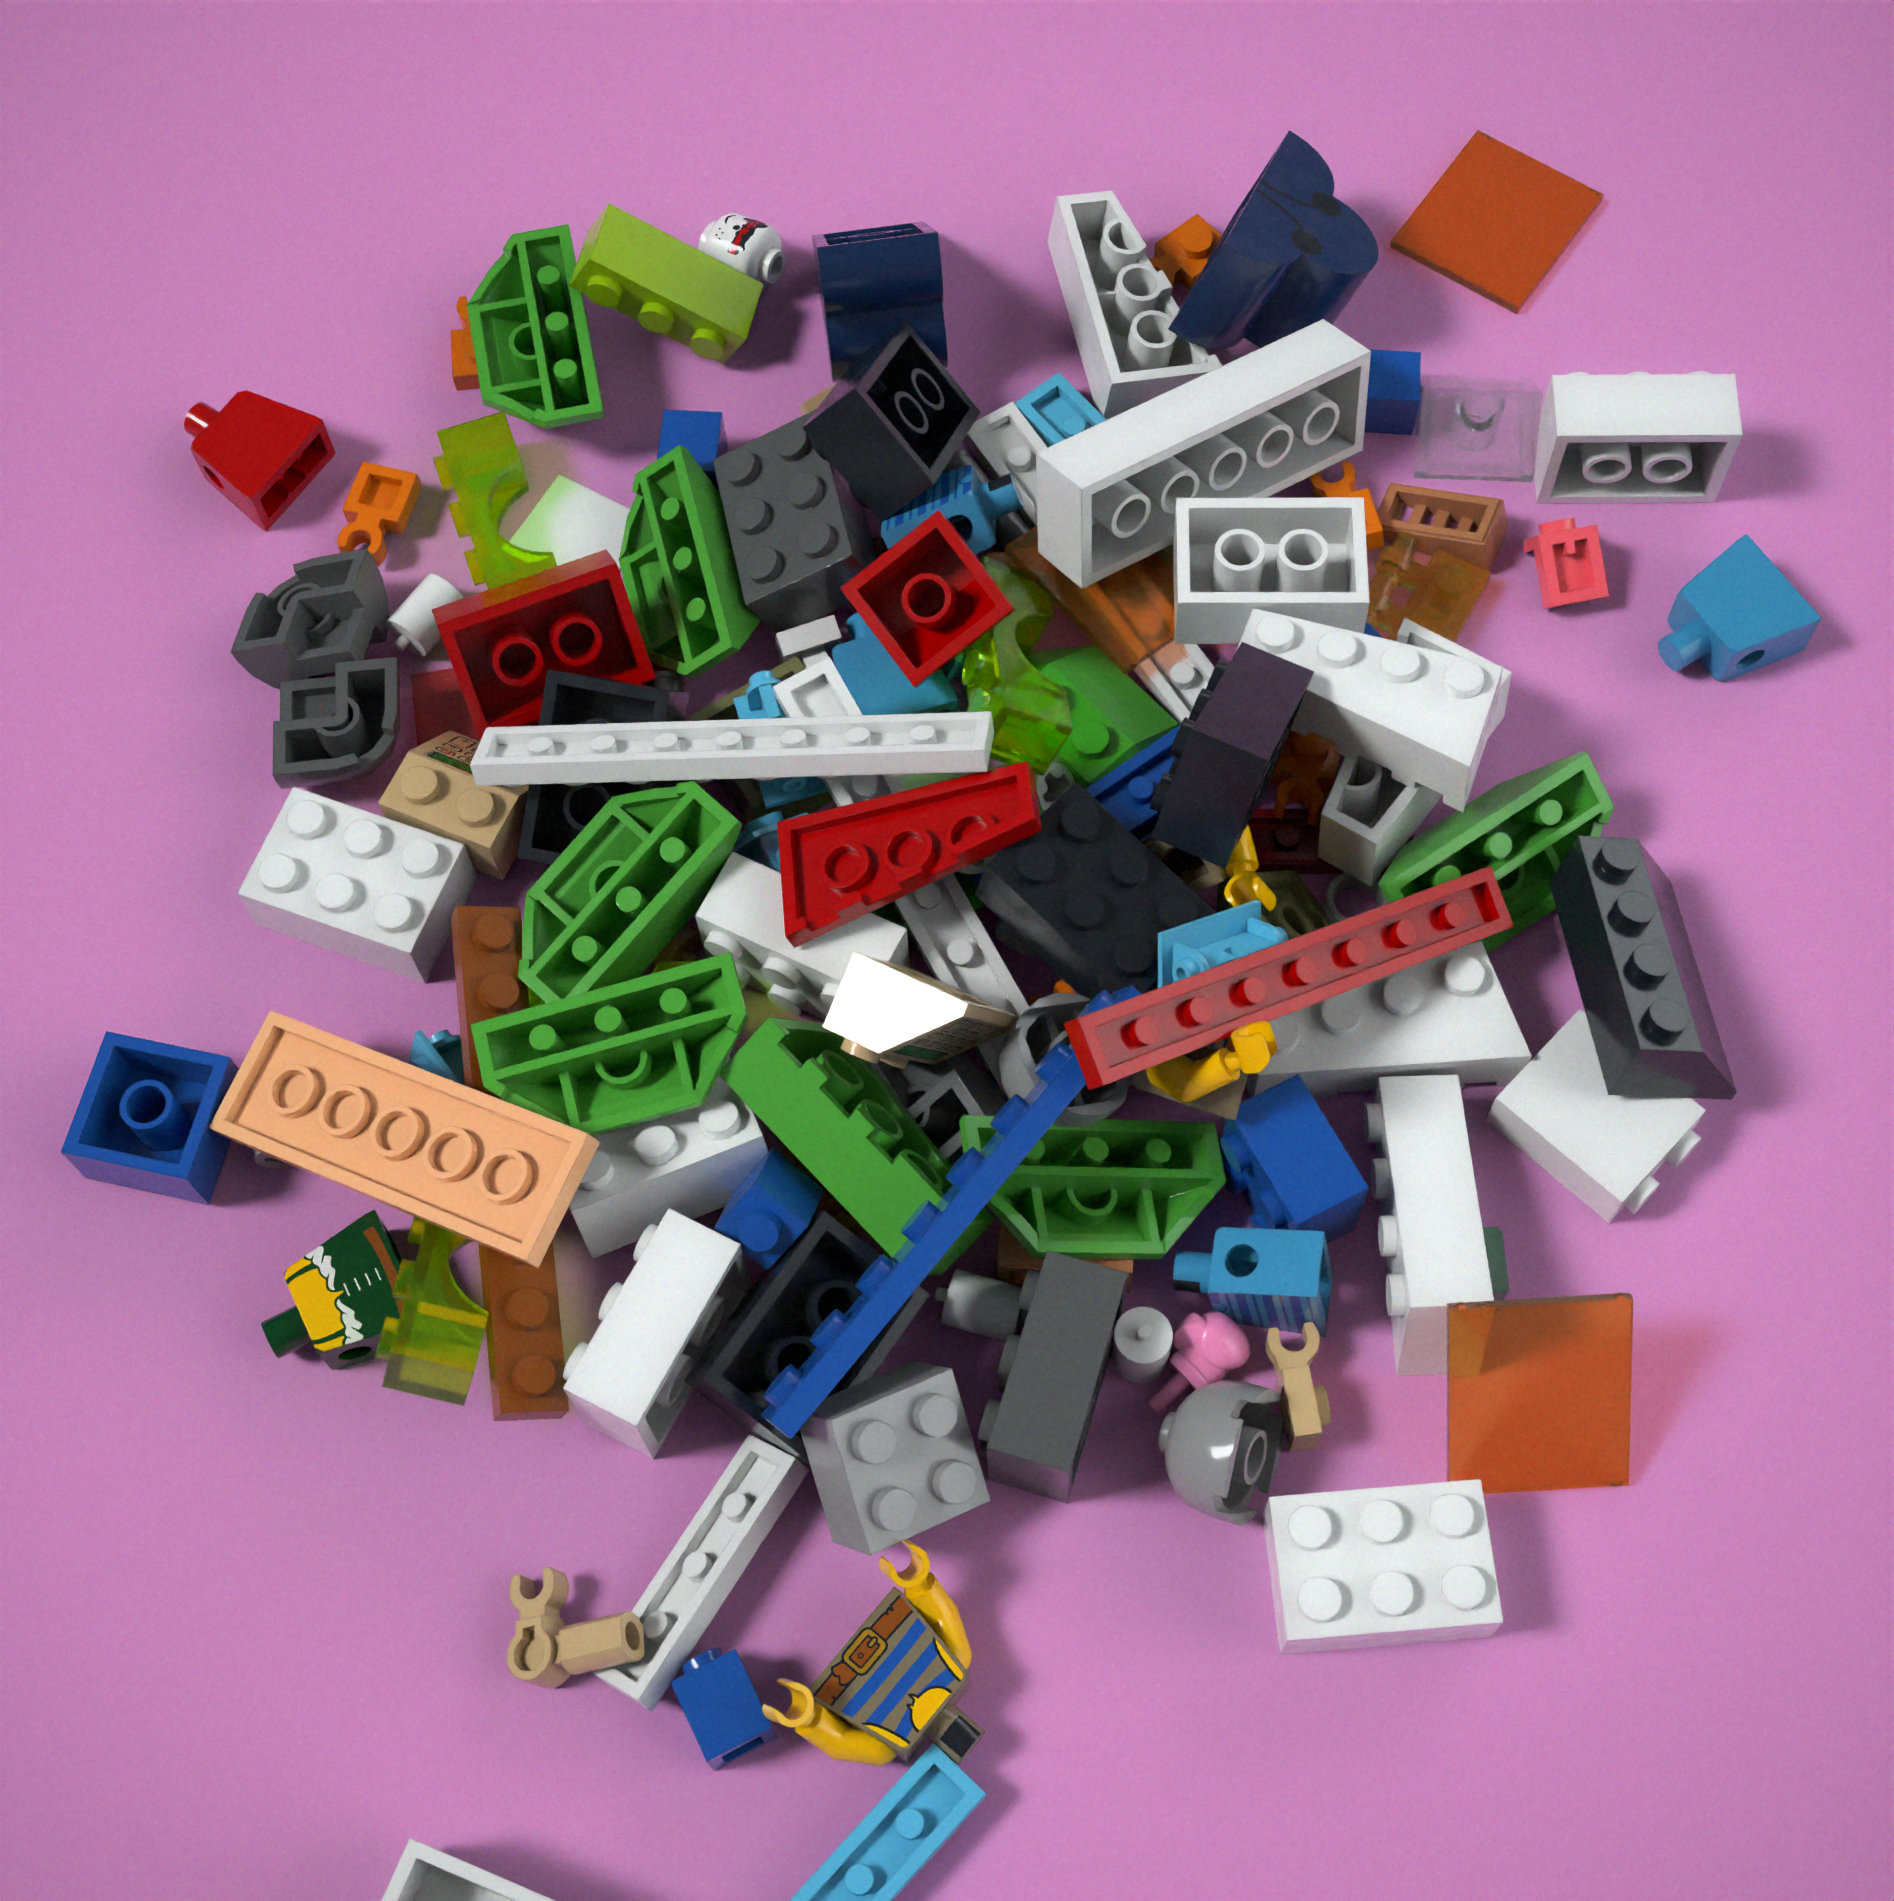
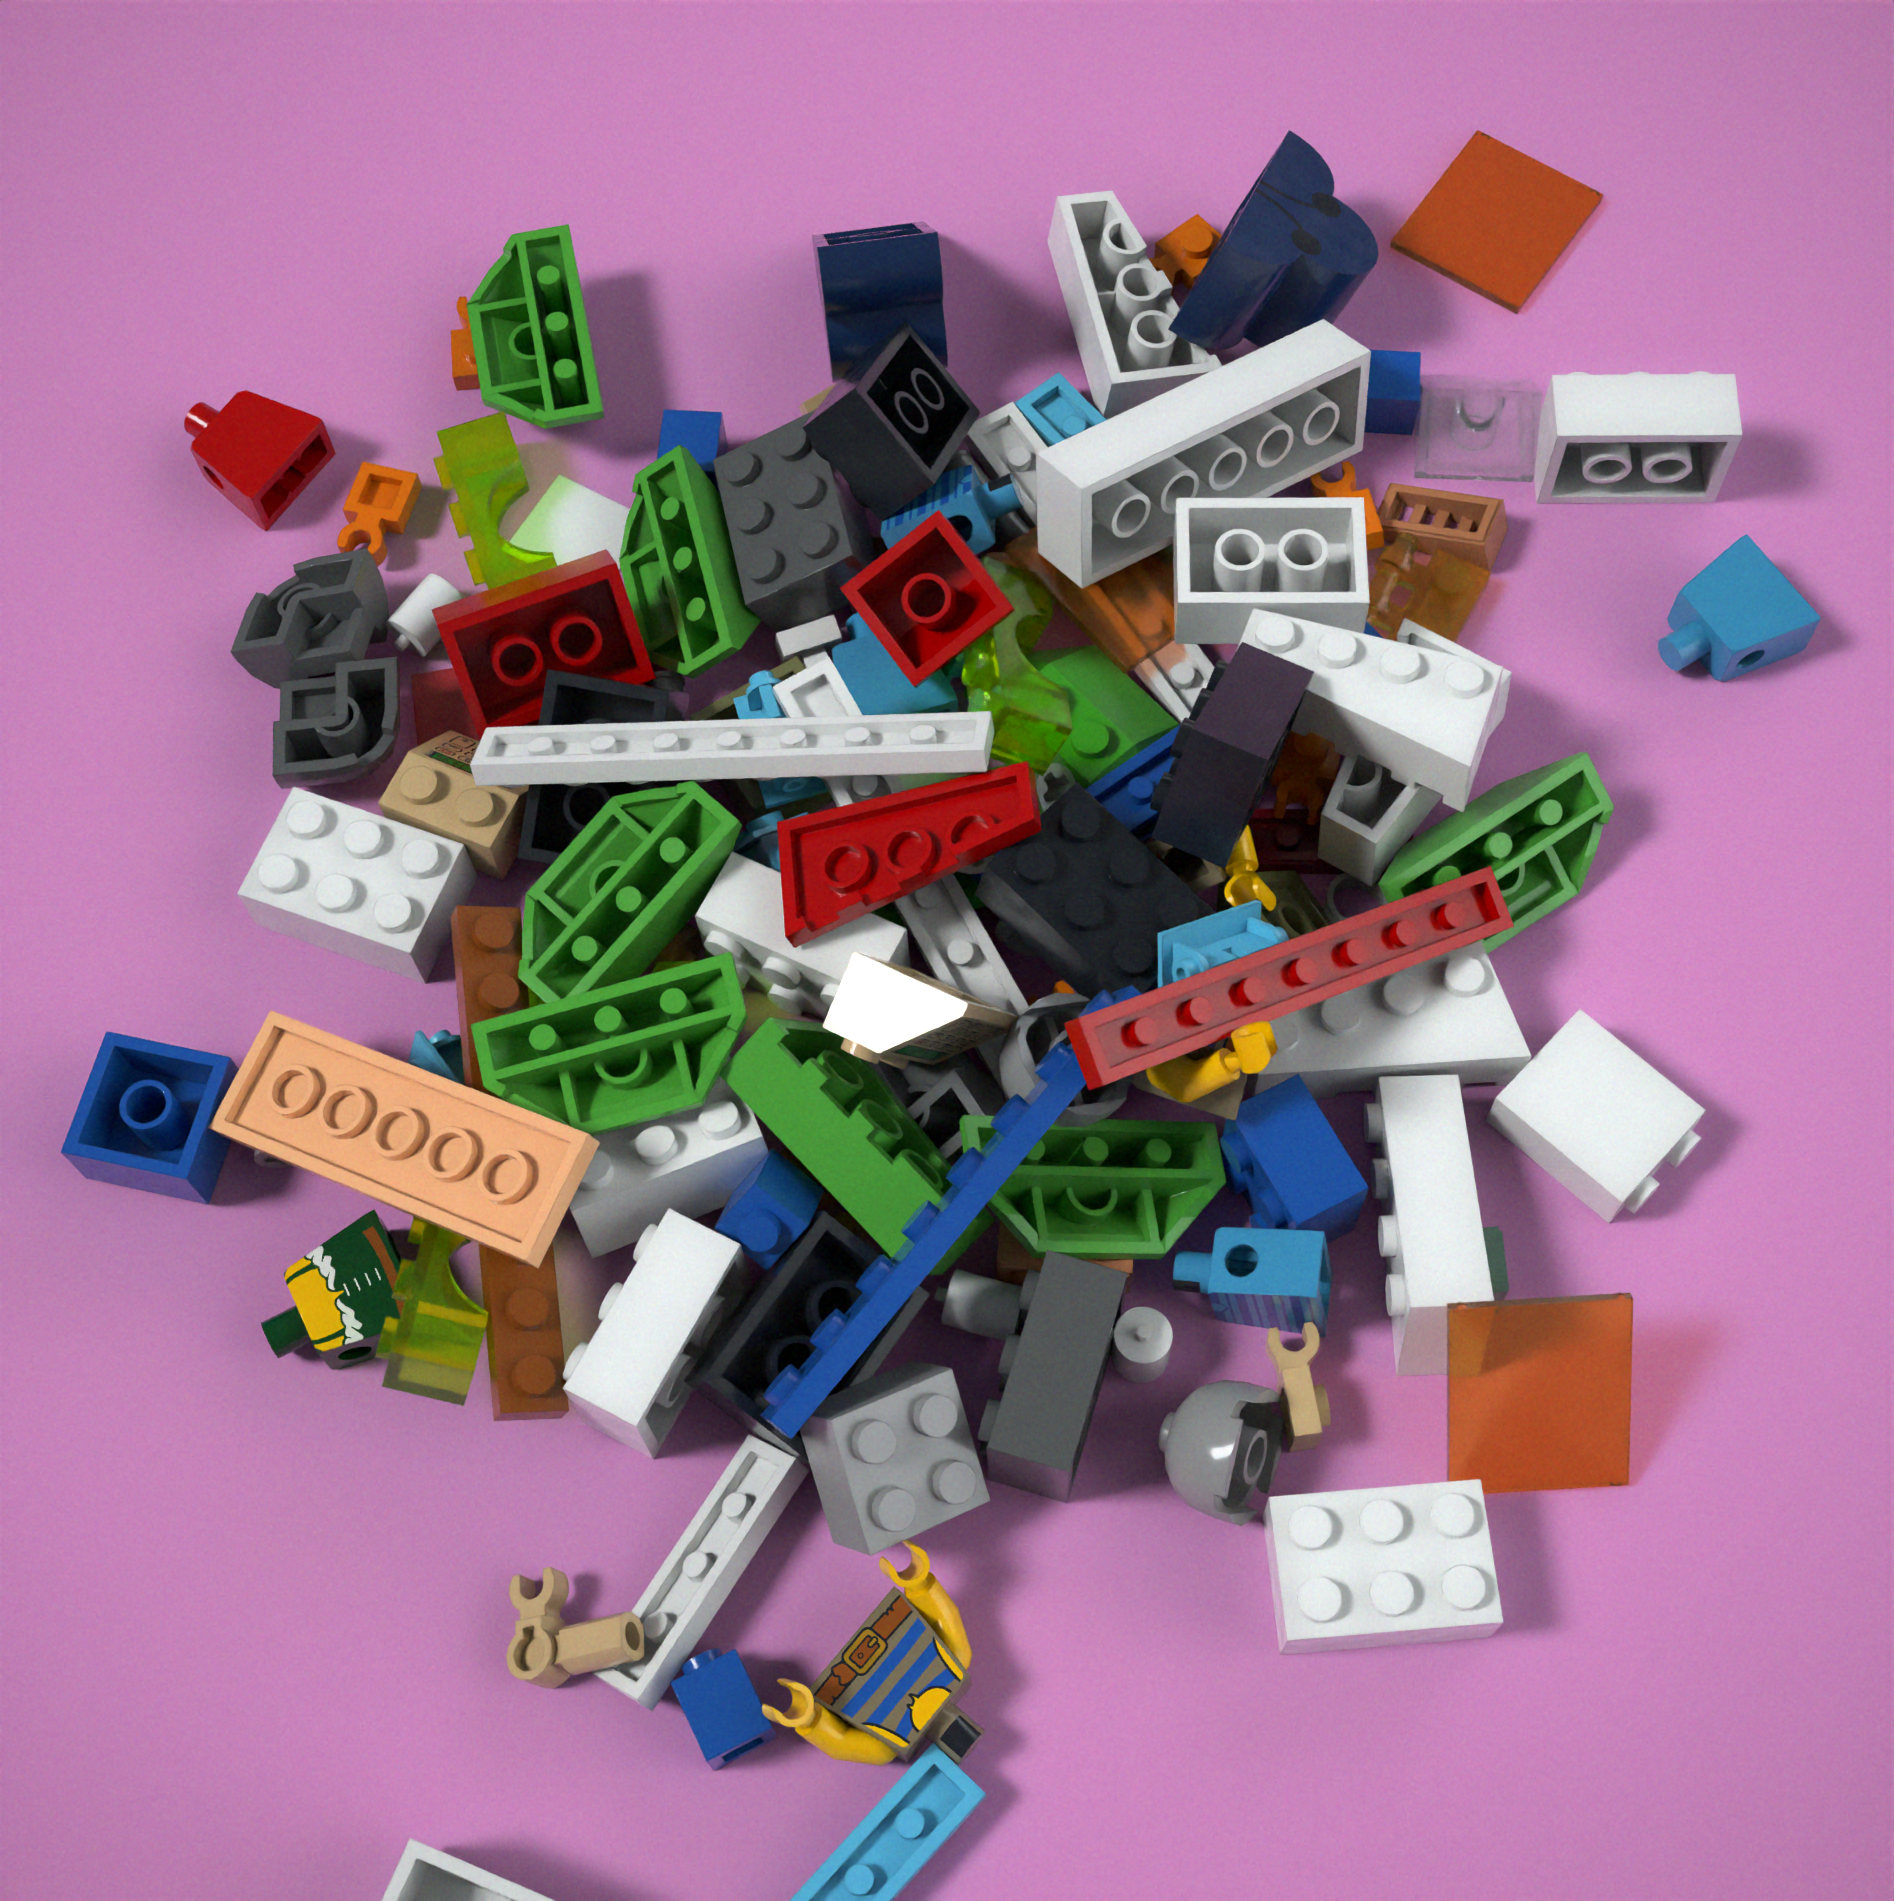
(666, 284): lime brick -> none
(745, 246): white head -> none
(1205, 1353): bright pink piece -> none
(1568, 563): coral bracket -> none
(1637, 973): black slope -> none

